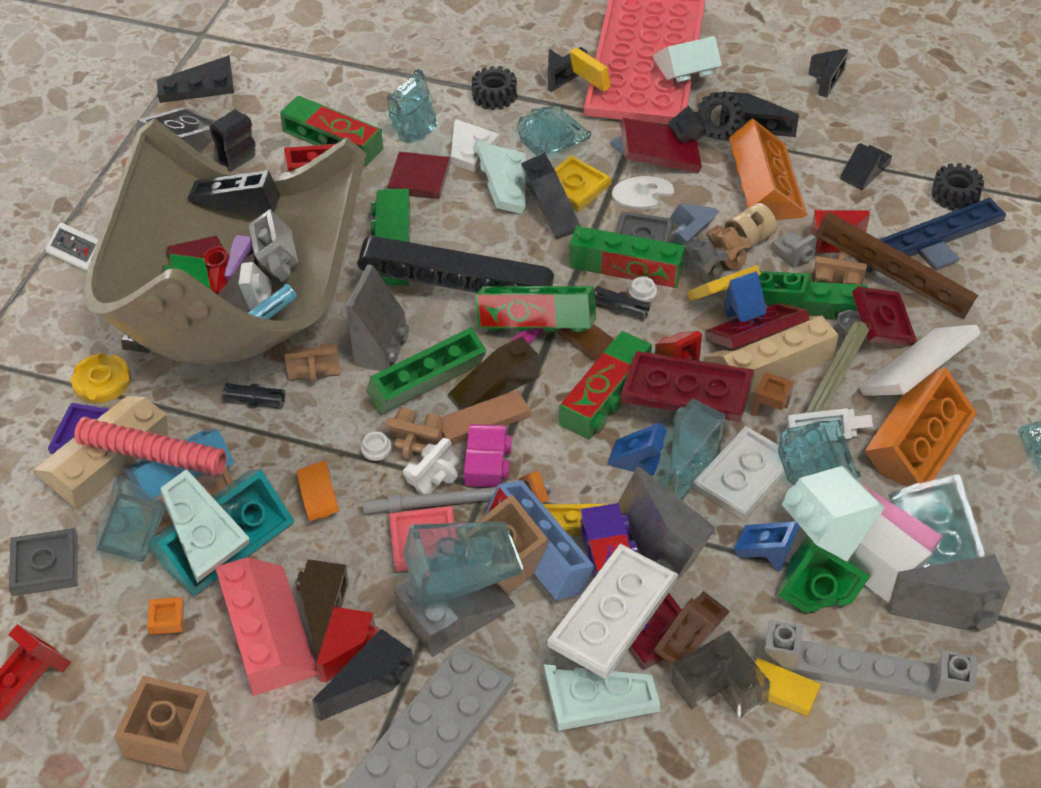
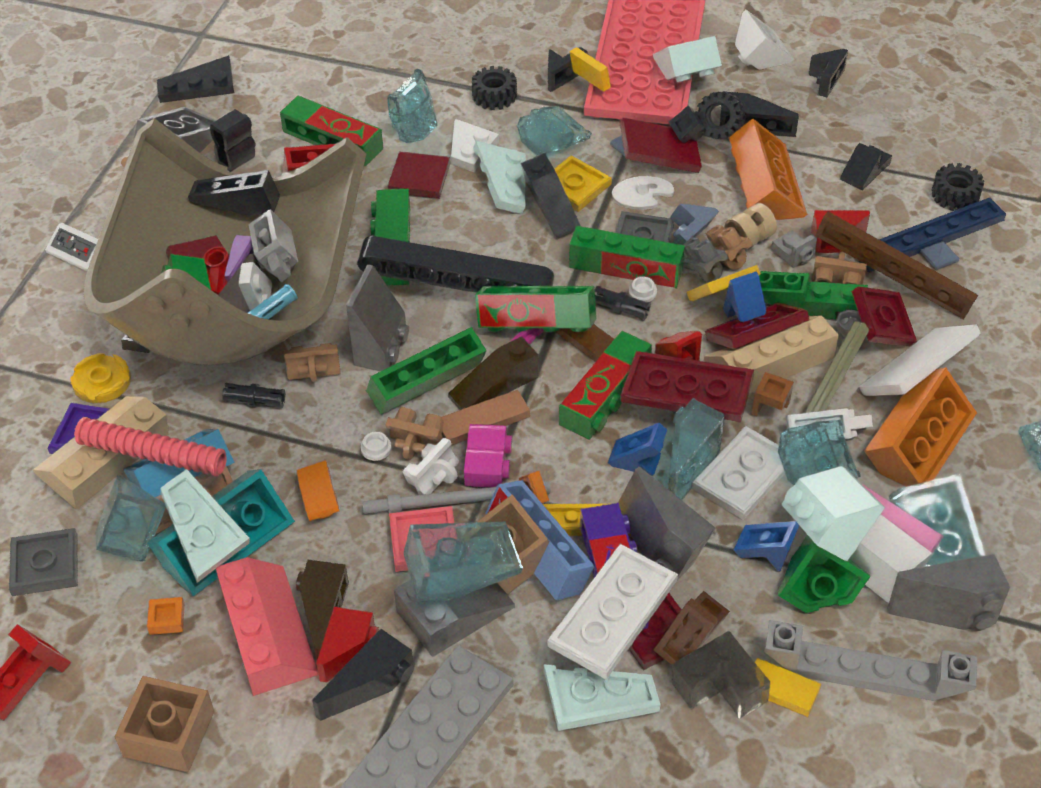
(760, 44): none -> white slope

